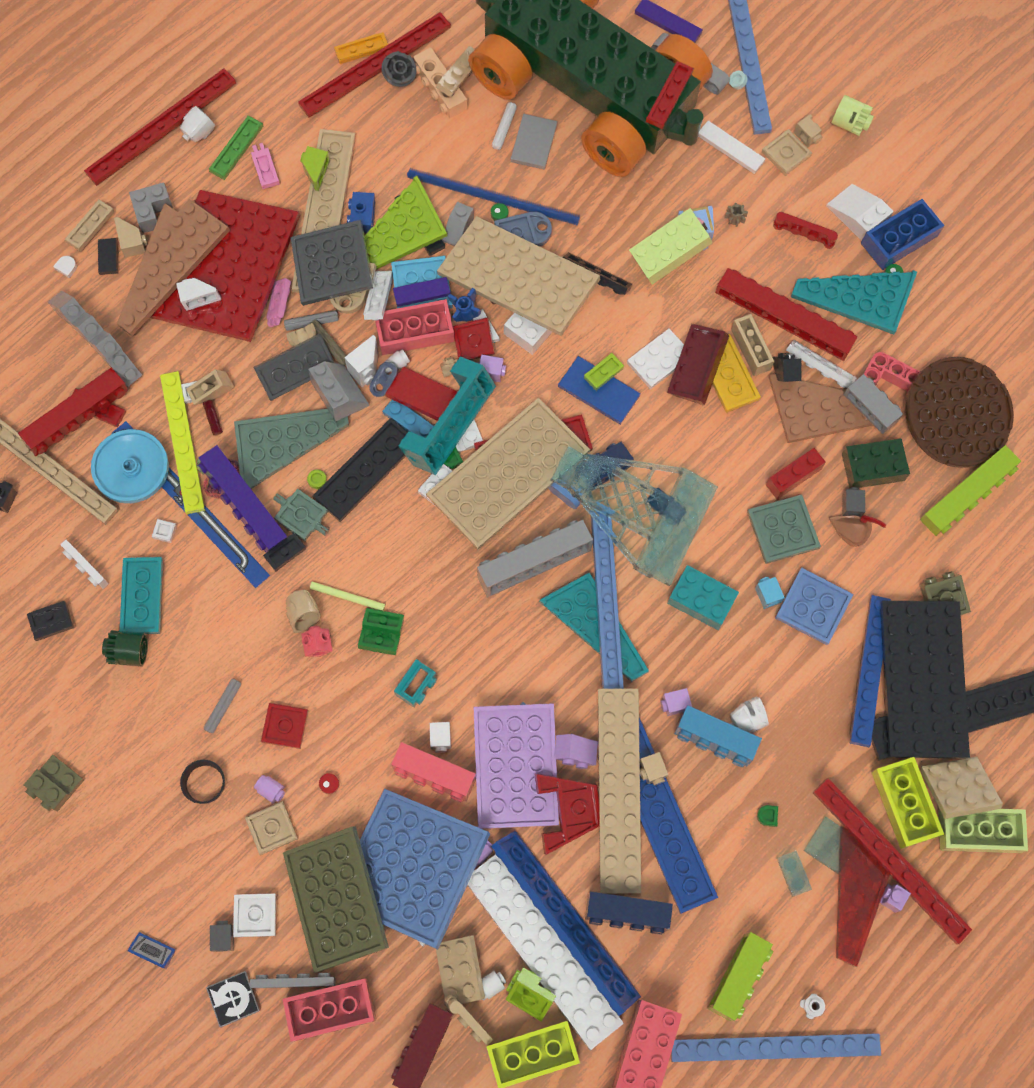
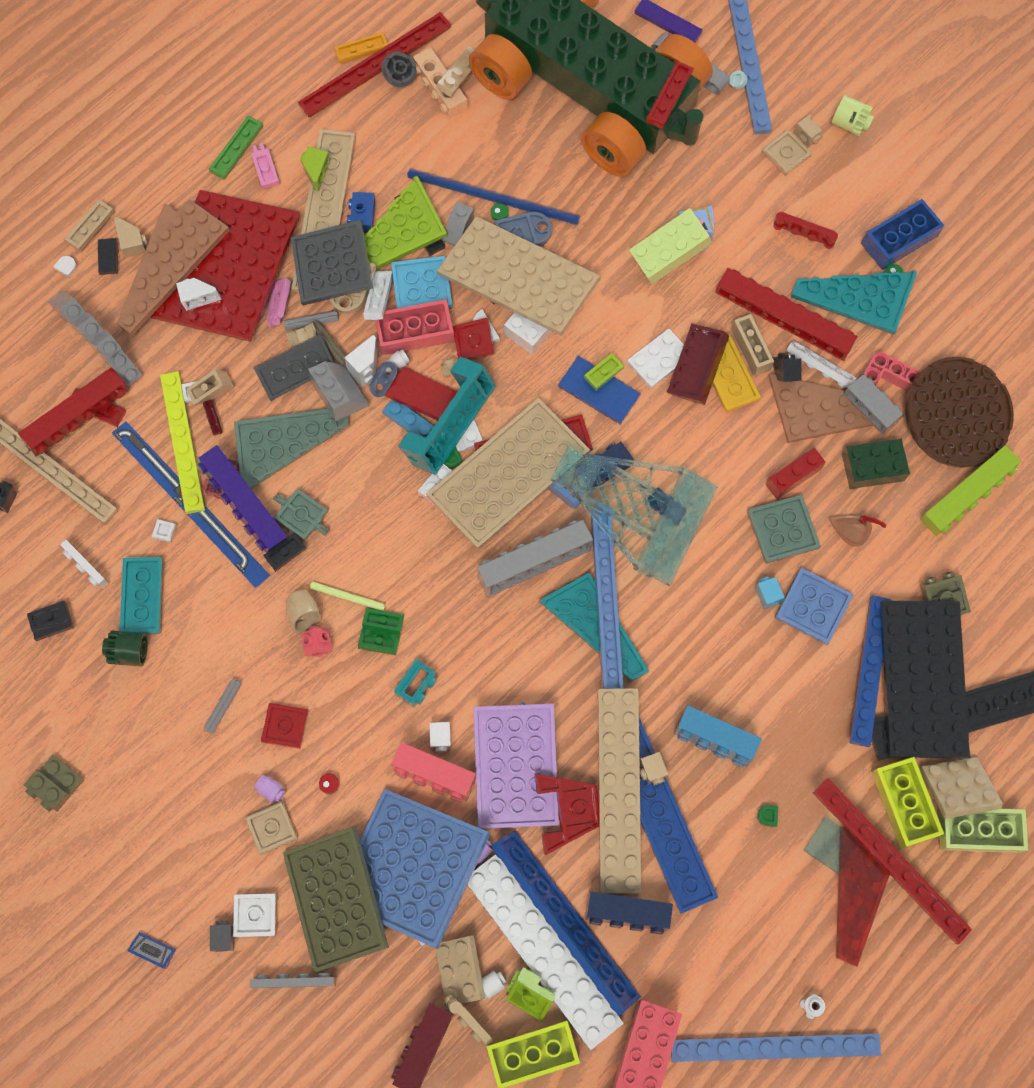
(129, 466): medium azure dish -> none
(149, 202): light grey brick -> none
(159, 127): red plate -> none
(184, 777): black tyre -> none
(196, 125): white helmet -> none
(232, 999): tile -> none
(316, 479): lime tile -> none
(328, 1010): coral brick -> none
(362, 471): black tile -> none
(421, 291): dark purple tile -> none
(465, 307): blue brick -> none
(494, 367): lavender brick -> none
(504, 126): white axle -> none
(534, 141): light grey tile -> none
(576, 750): lavender brick -> none
(606, 279): black plate -> none
(675, 702): lavender brick -> none
(702, 597): teal brick -> none
(731, 147): white tile -> none
(736, 214): dark tan gear -> none
(740, 977): lime brick -> none
(750, 715): white helmet -> none
(794, 873): clear light blue plate -> none
(853, 502): dark grey brick -> none
(859, 210): white slope -> none
(894, 897): lavender brick -> none

